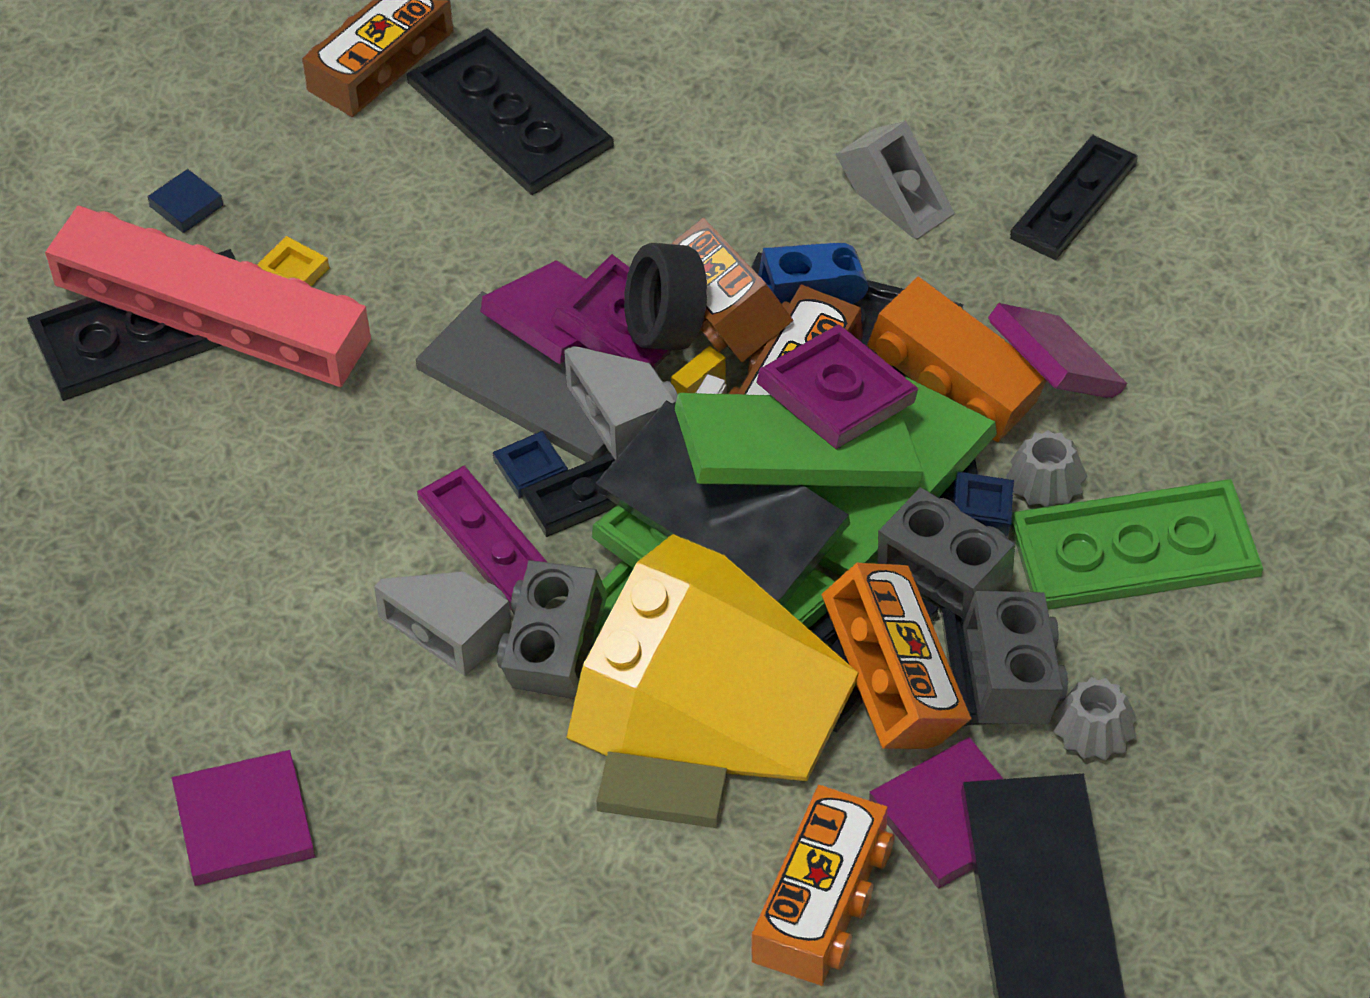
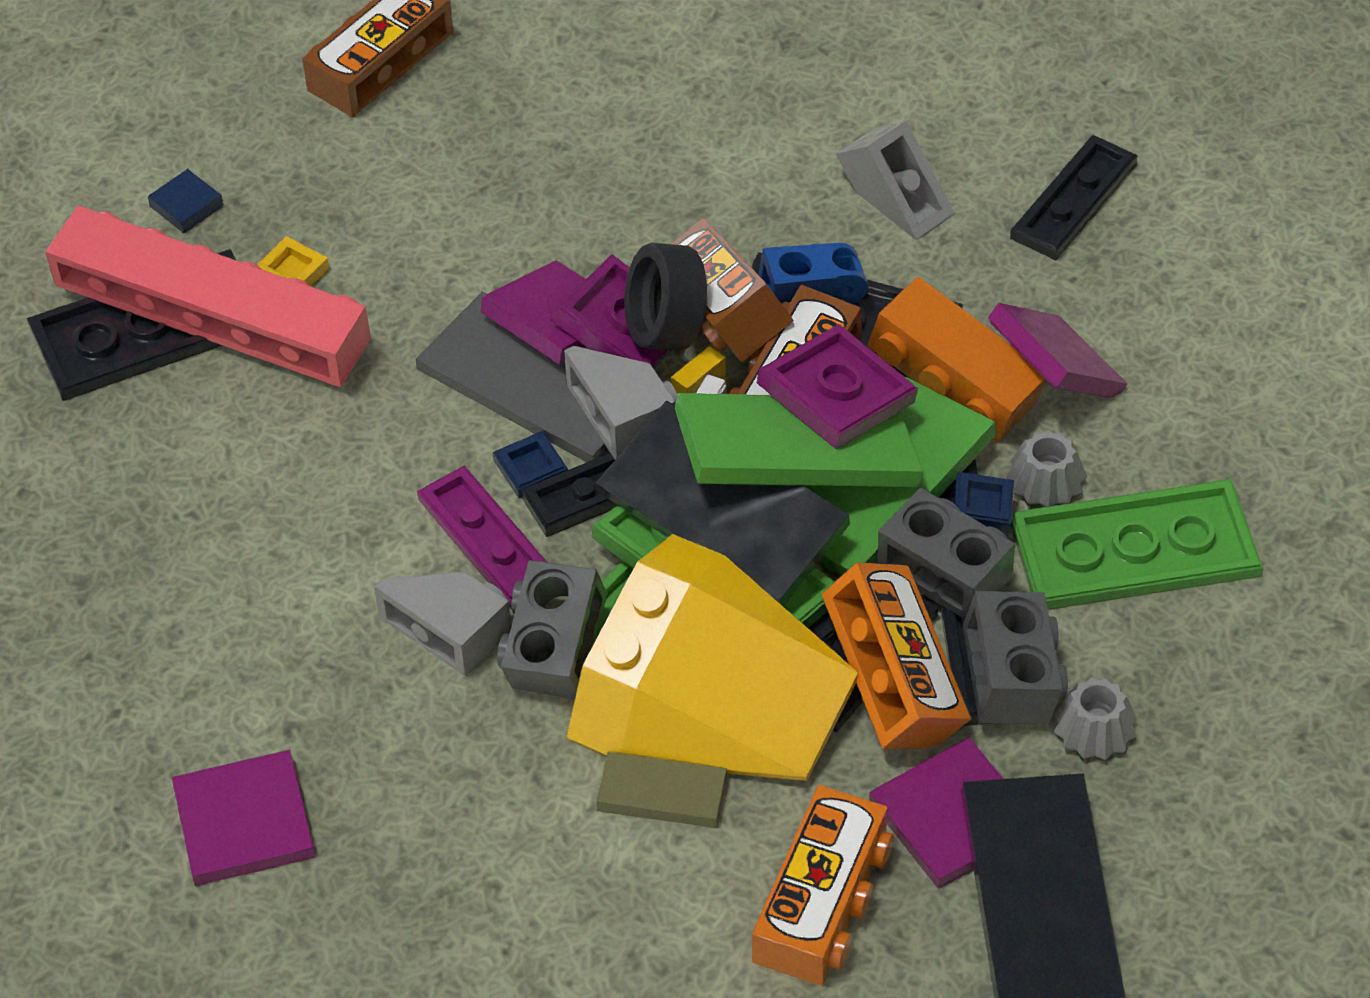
(510, 111): black tile -> none

